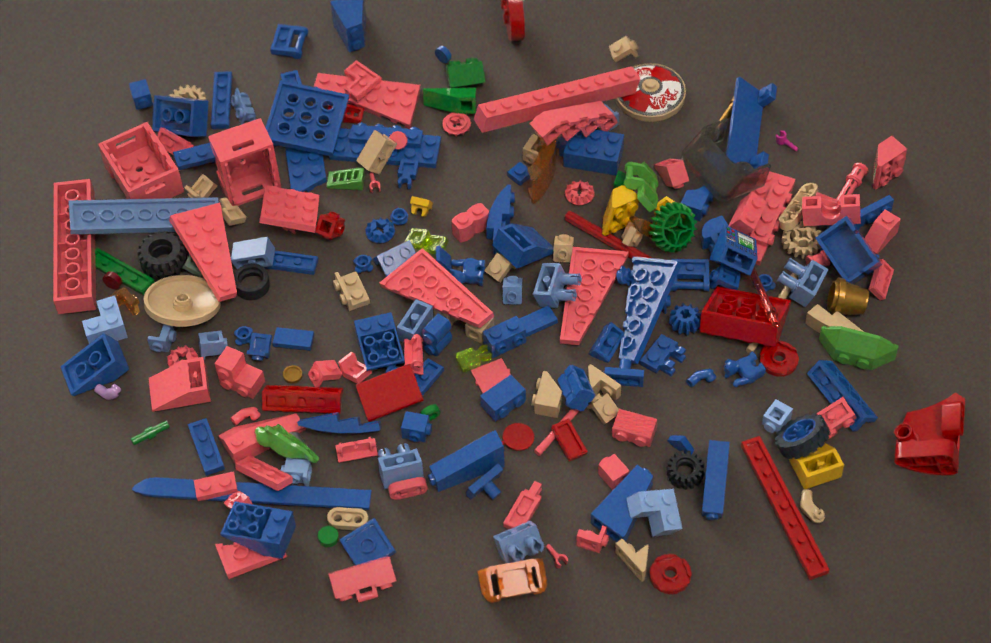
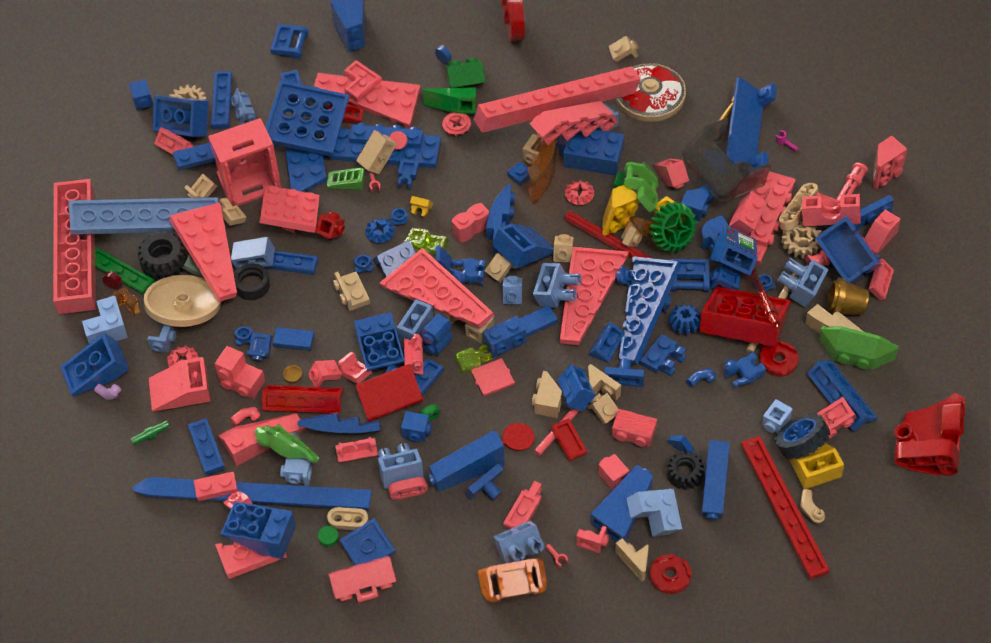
(159, 175): coral container -> none
(211, 343): medium blue brick -> none
(263, 473): coral plate -> none
(503, 398): blue brick -> none

